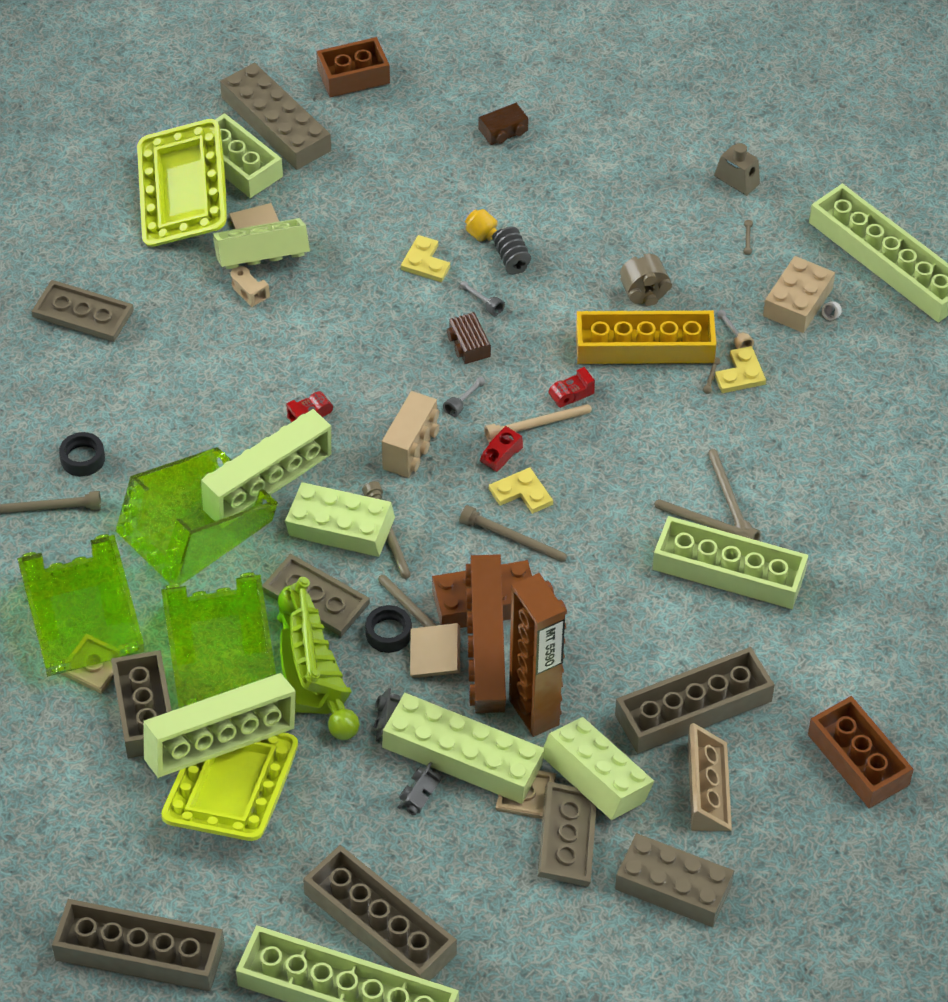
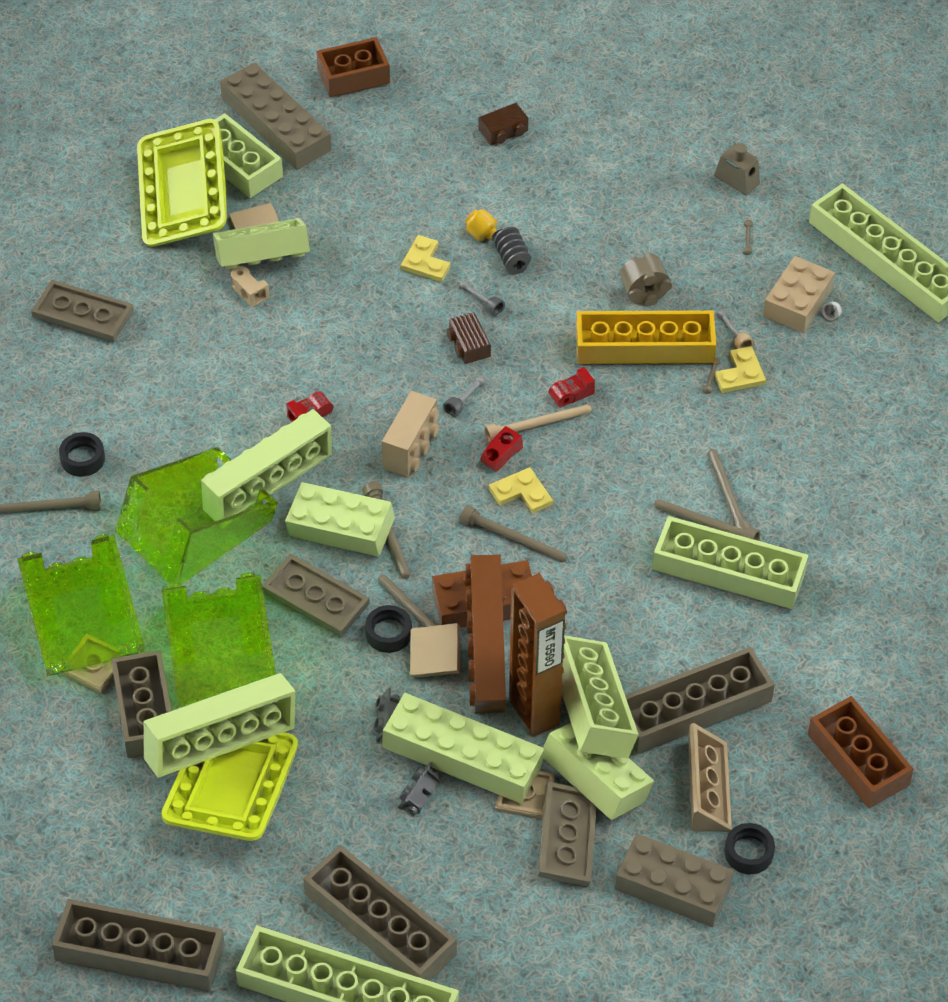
(310, 664): lime piece -> none
(596, 699): none -> yellowish green brick
(745, 865): none -> black tyre

